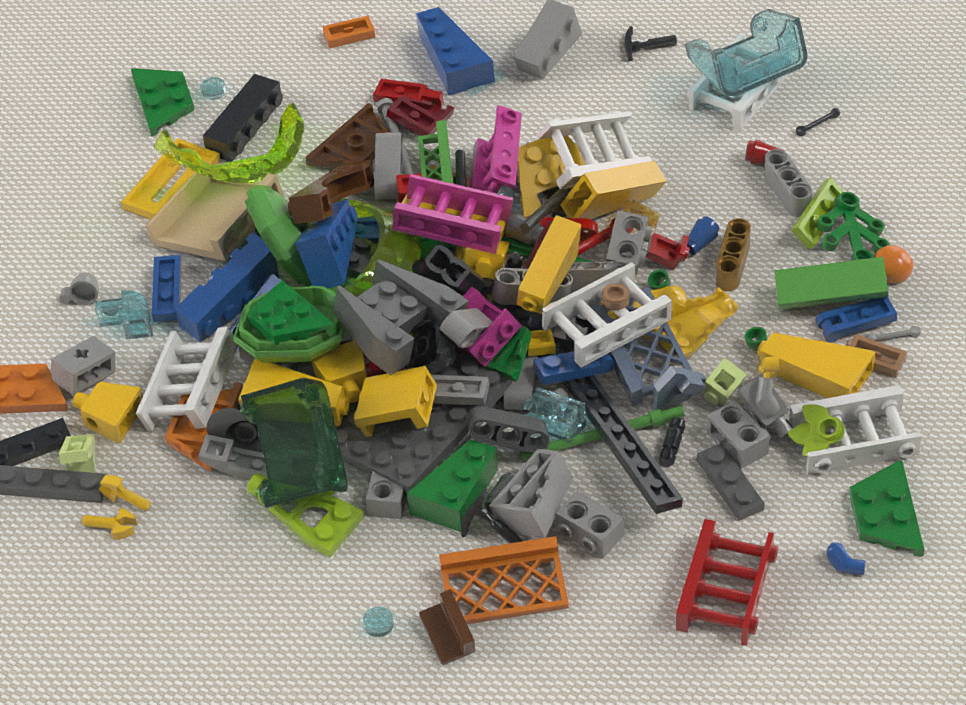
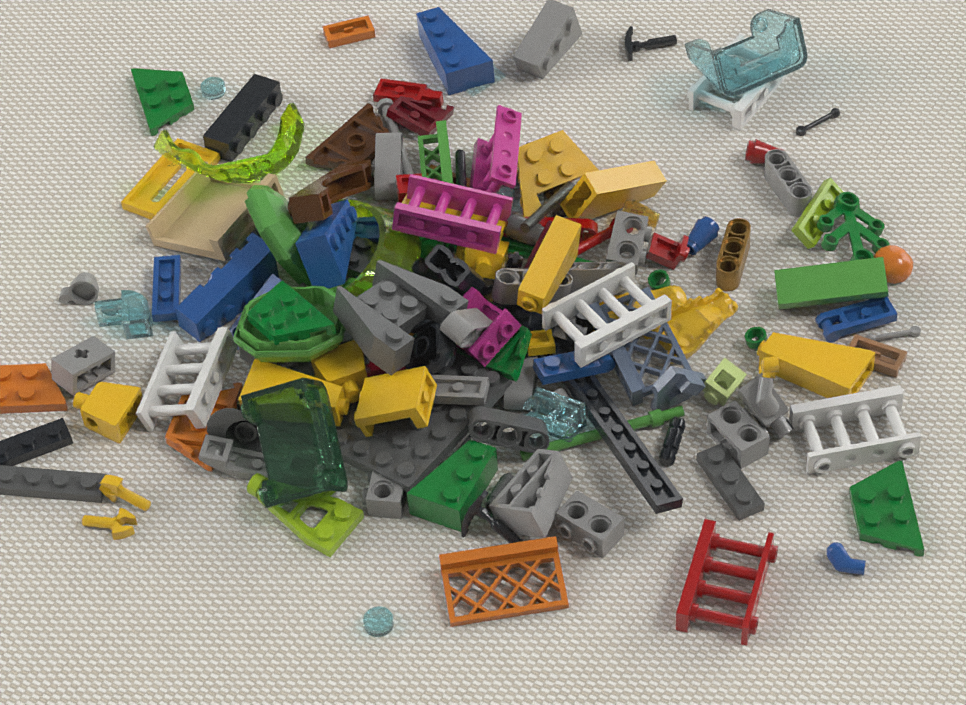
(78, 453): yellowish green slope -> none
(447, 629): reddish brown panel -> none
(597, 124): white fence -> none
(615, 296): medium nougat tile -> none
(813, 432): lime plate -> none

